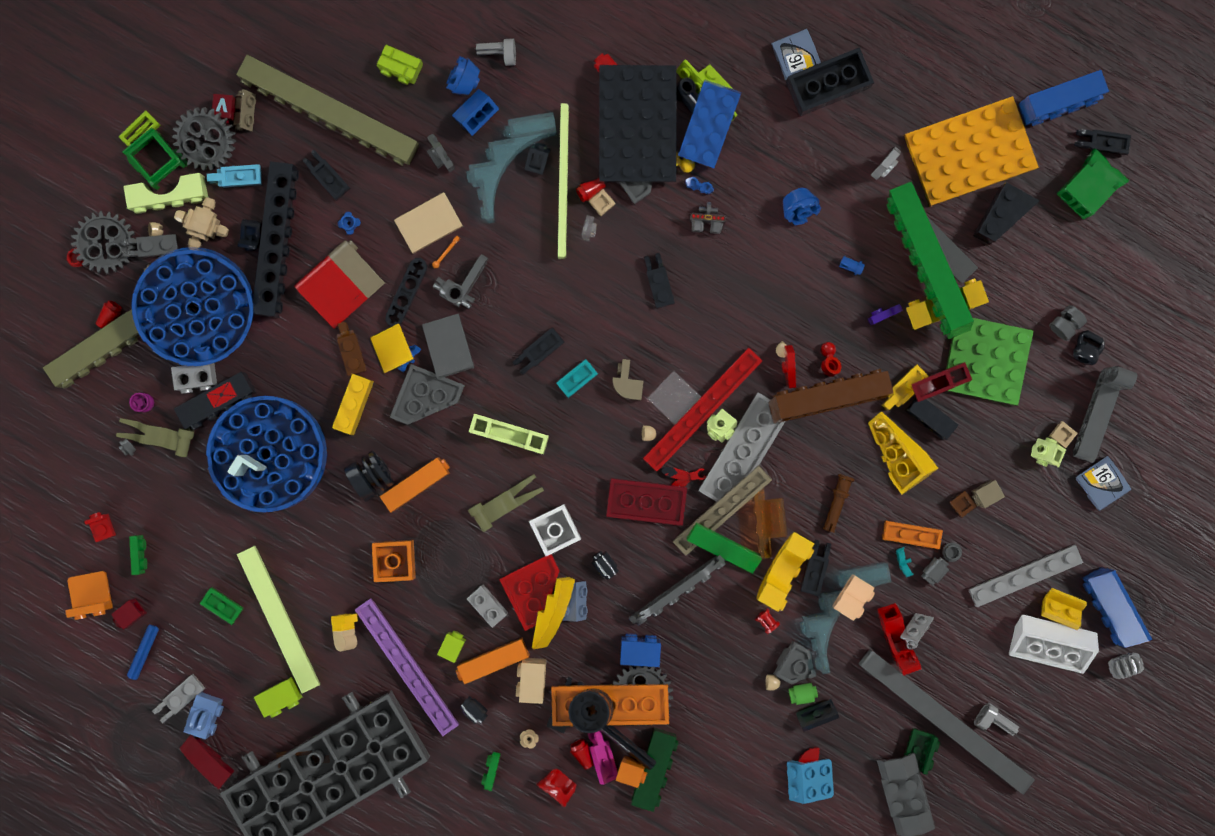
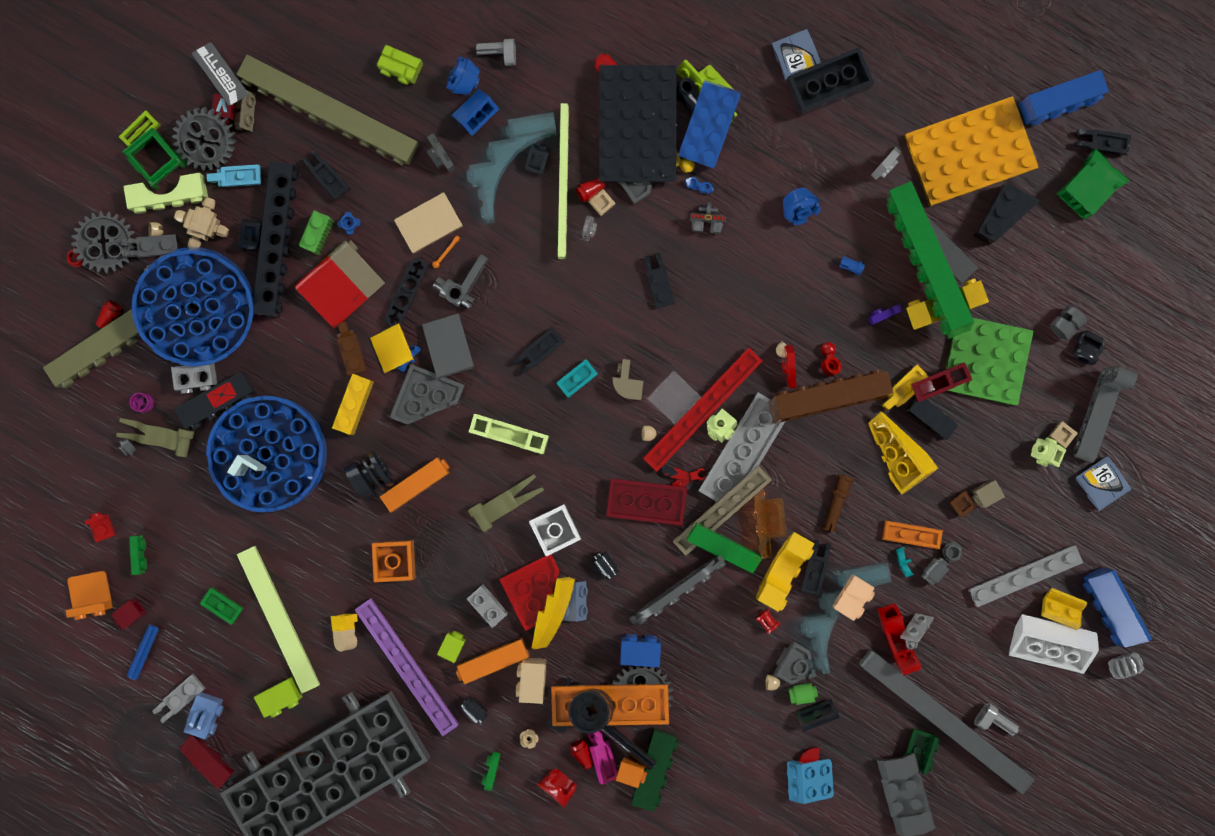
(220, 73): none -> dark grey sticker
(316, 232): none -> bright green brick

